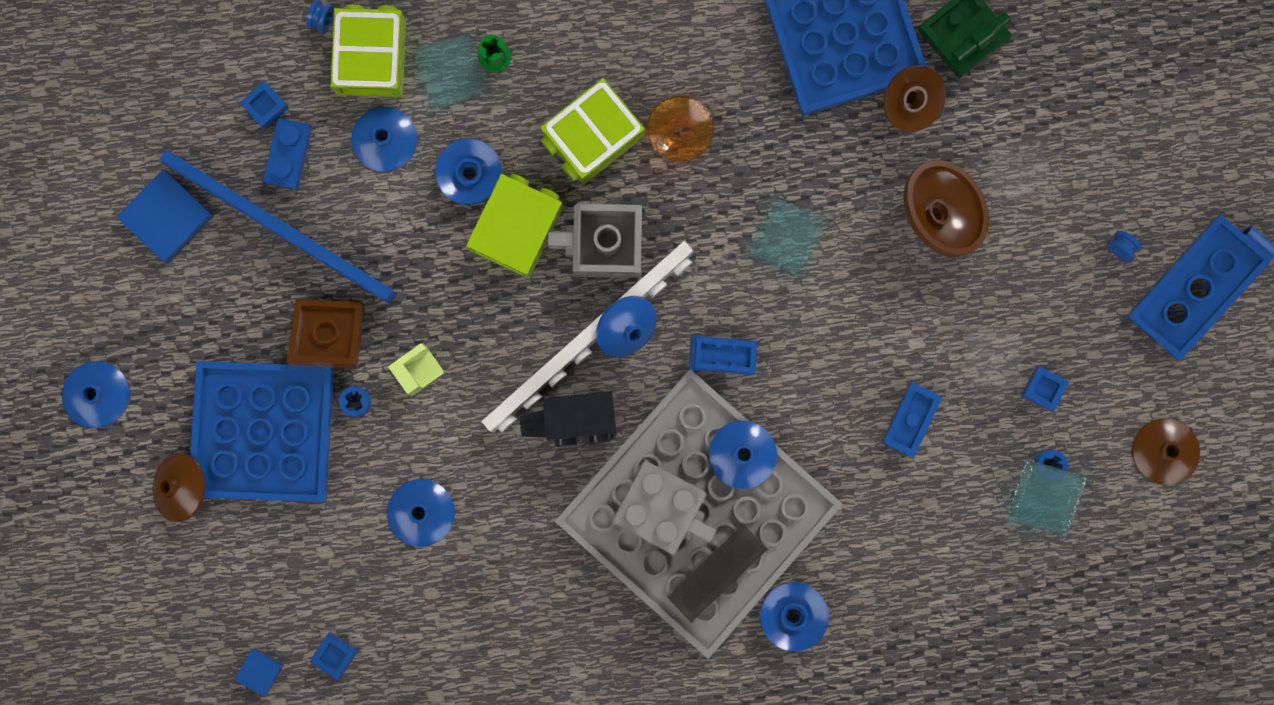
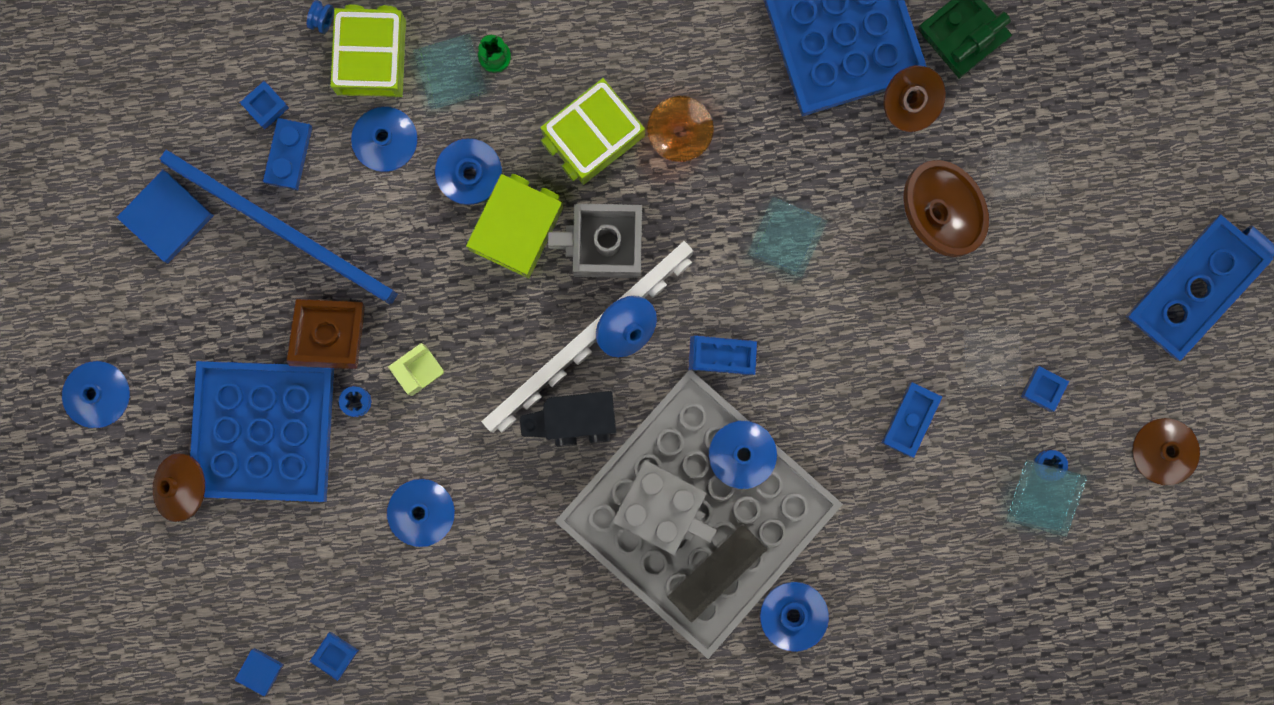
(1124, 246): blue bush -> none

